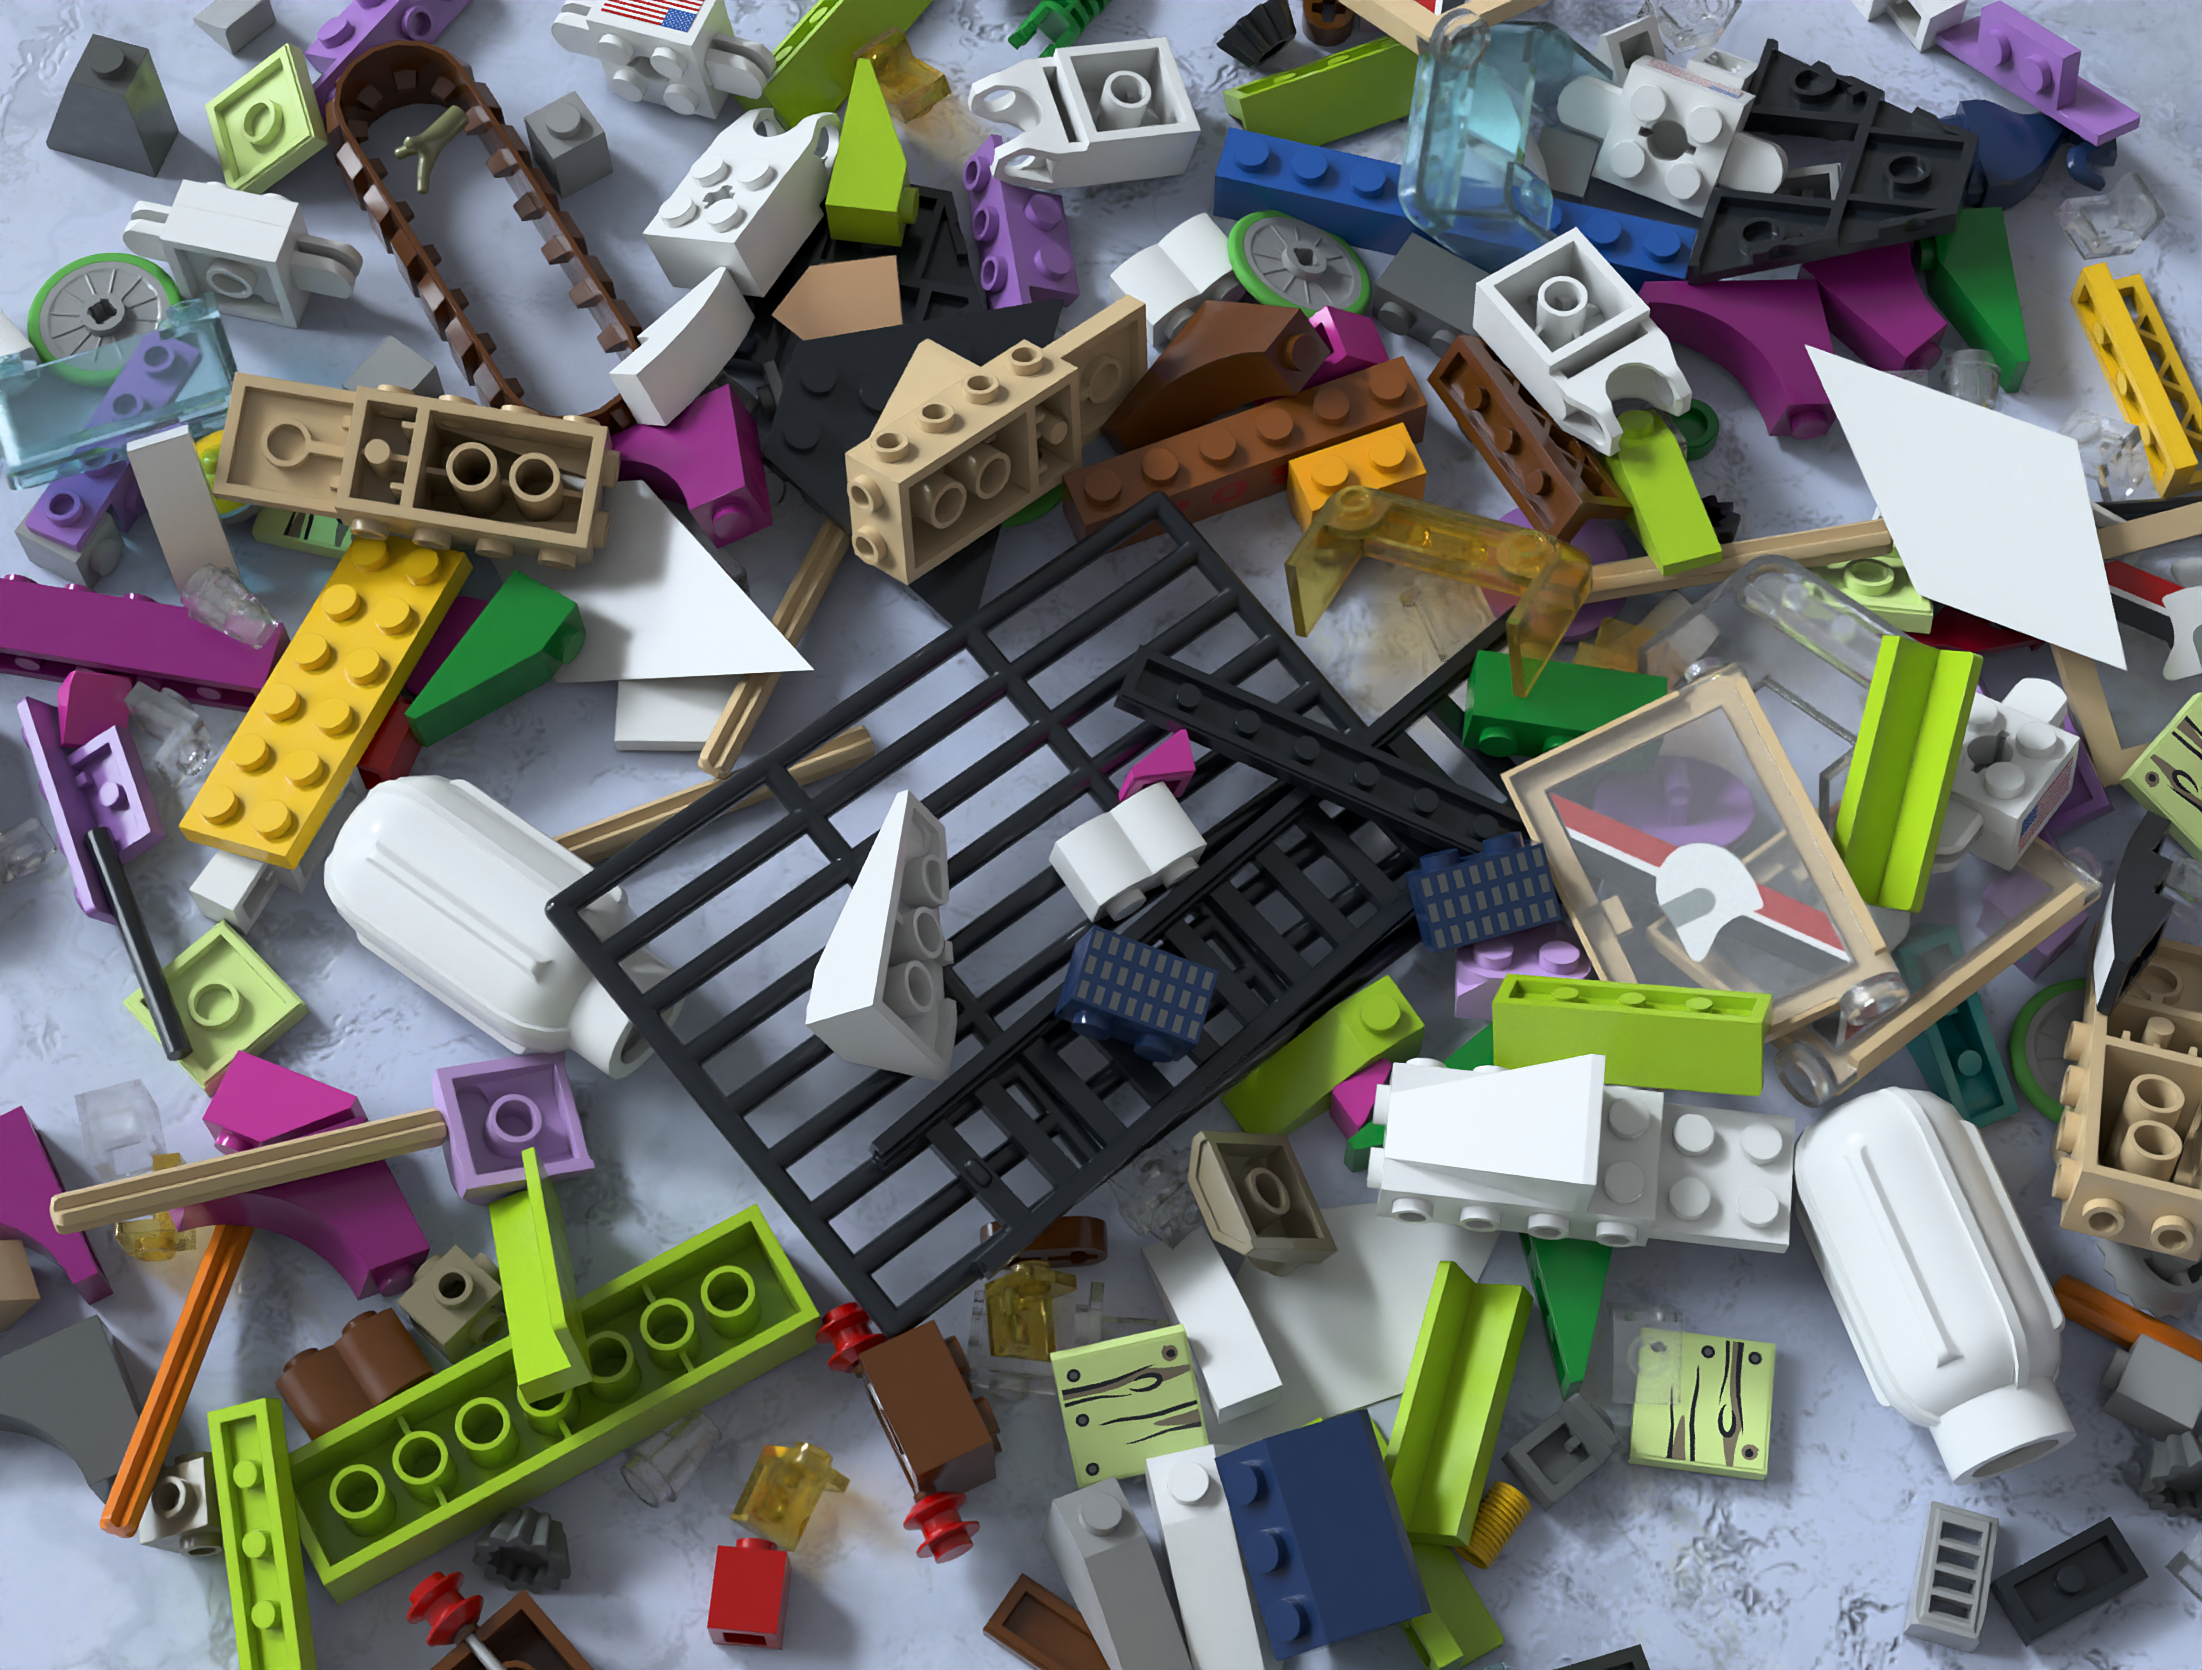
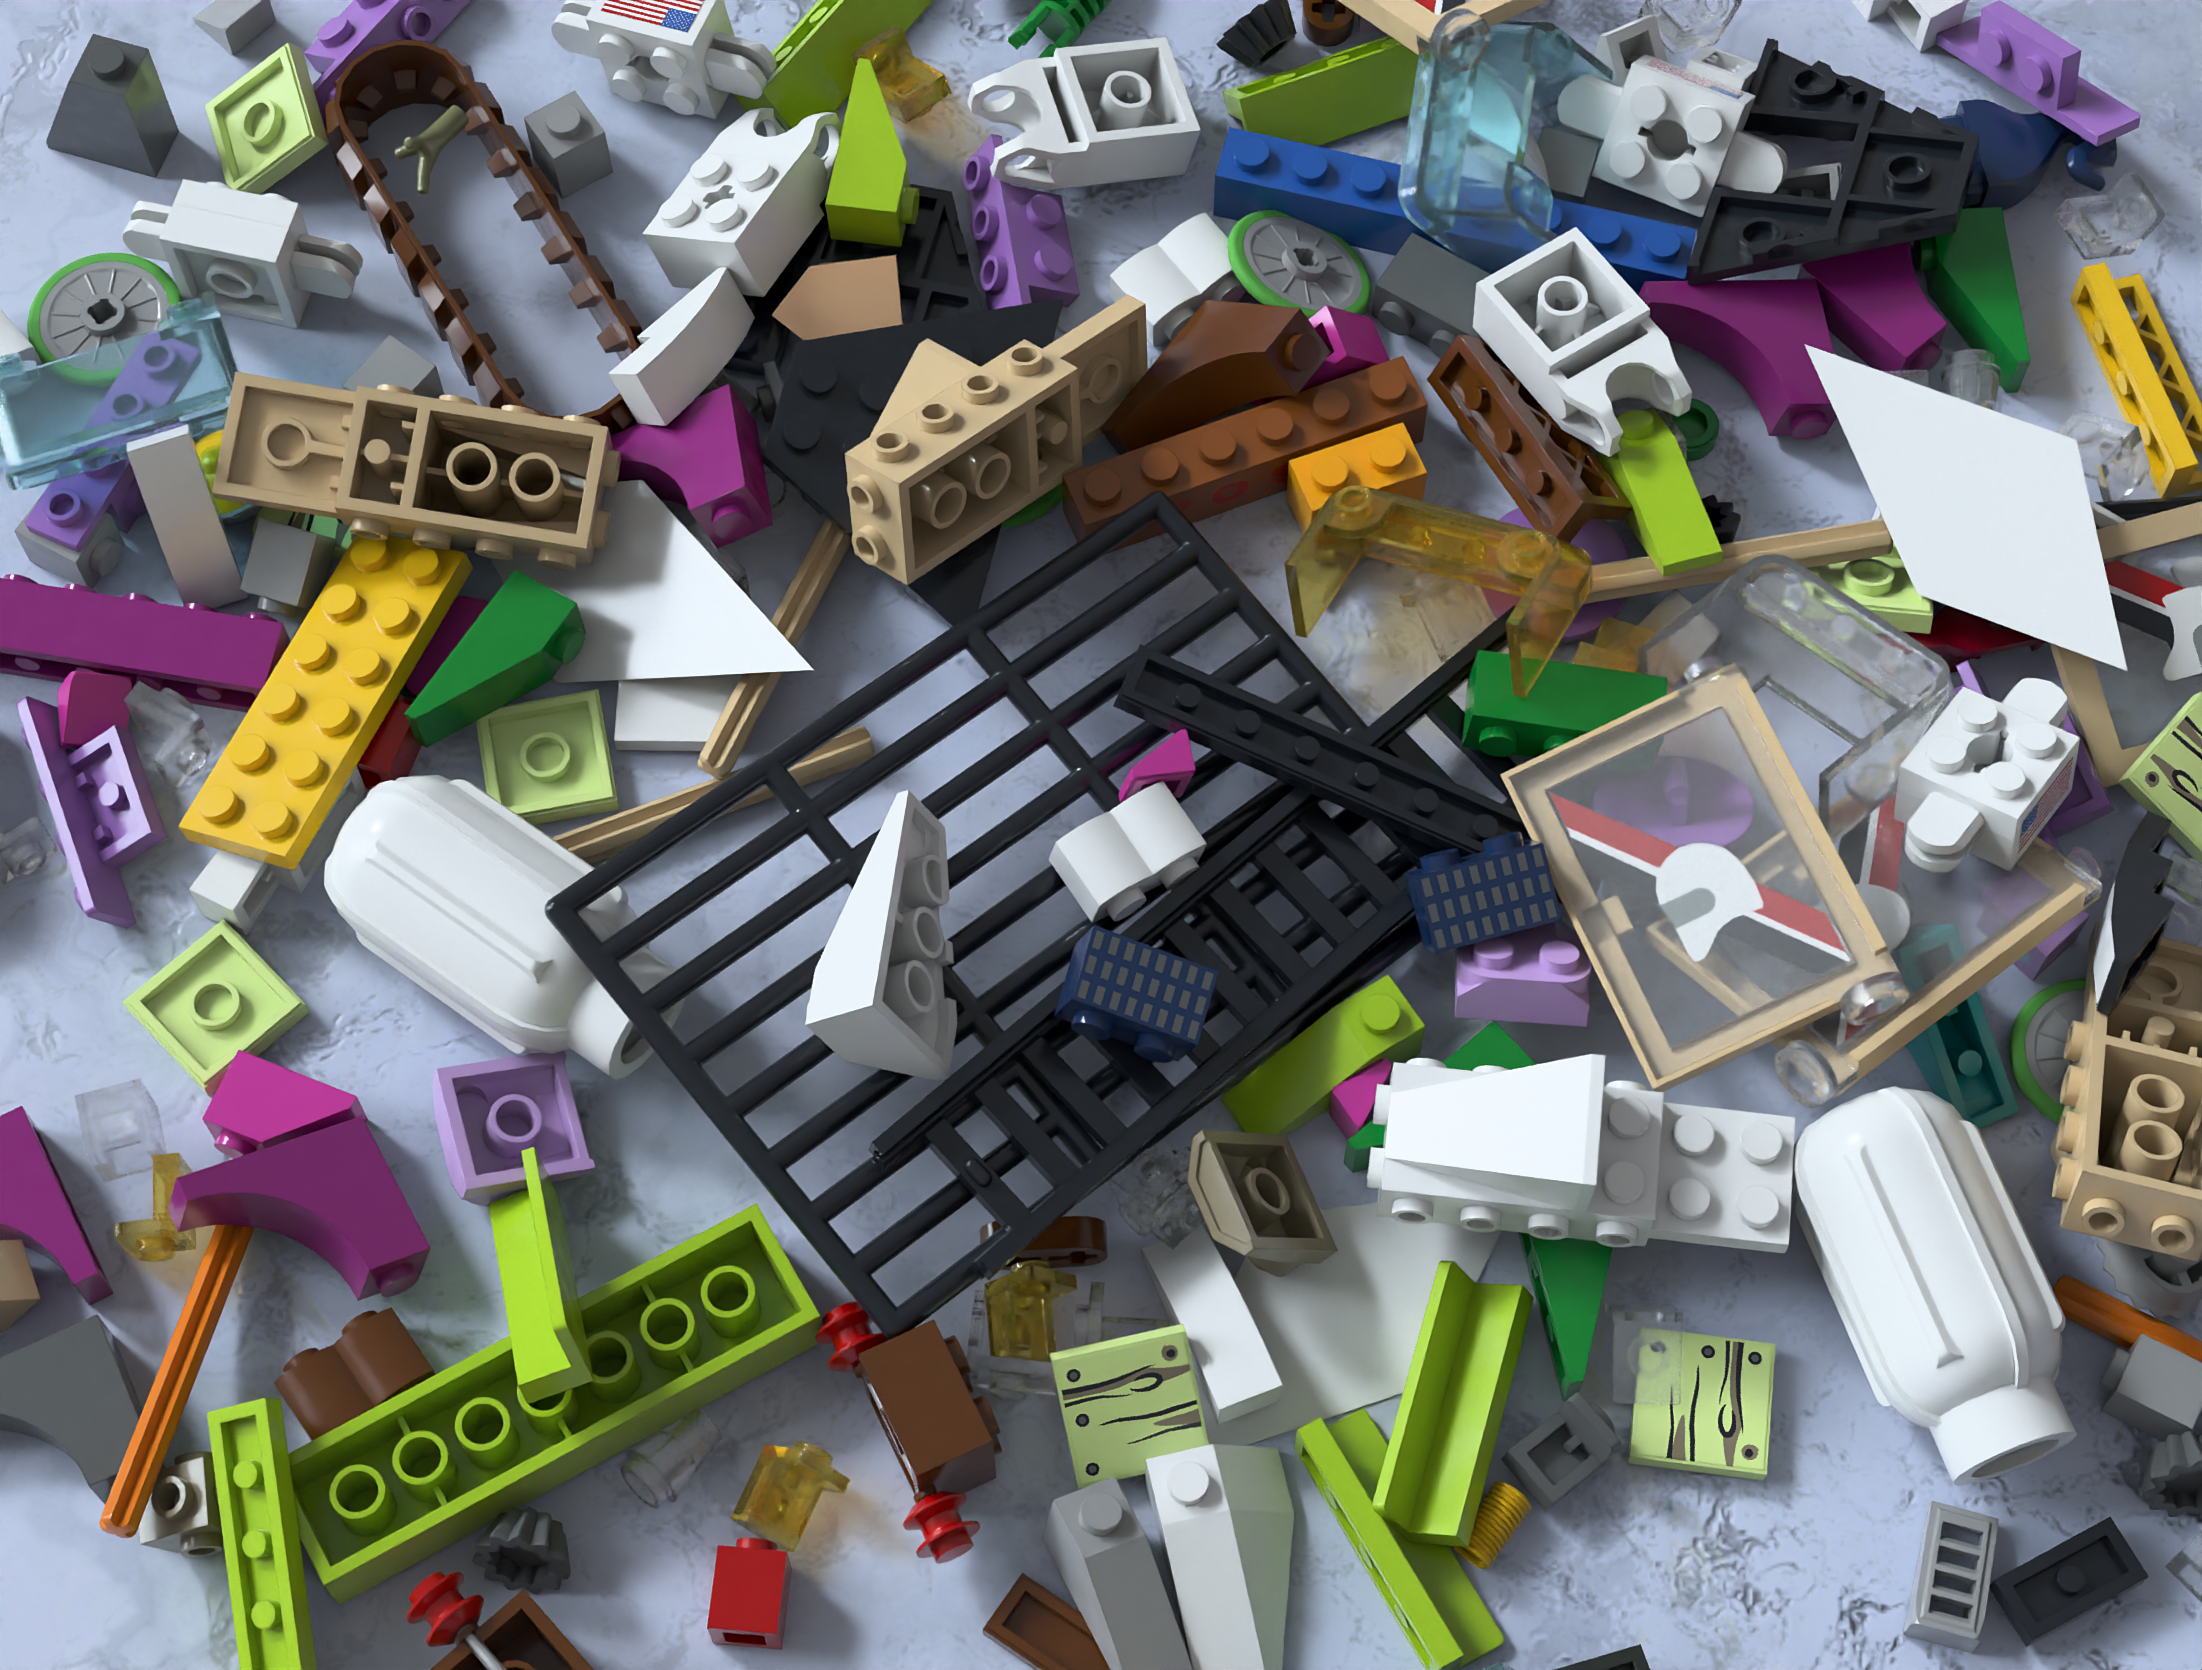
(138, 944): black bar -> none
(227, 605): clear cone -> none
(246, 1171): tan axle -> none
(287, 567): none -> light grey brick
(455, 1302): dark tan brick -> none
(549, 758): none -> yellowish green tile
(1322, 1535): dark blue slope -> none
(1645, 1030): lime panel -> none
(1904, 770): lime panel -> none

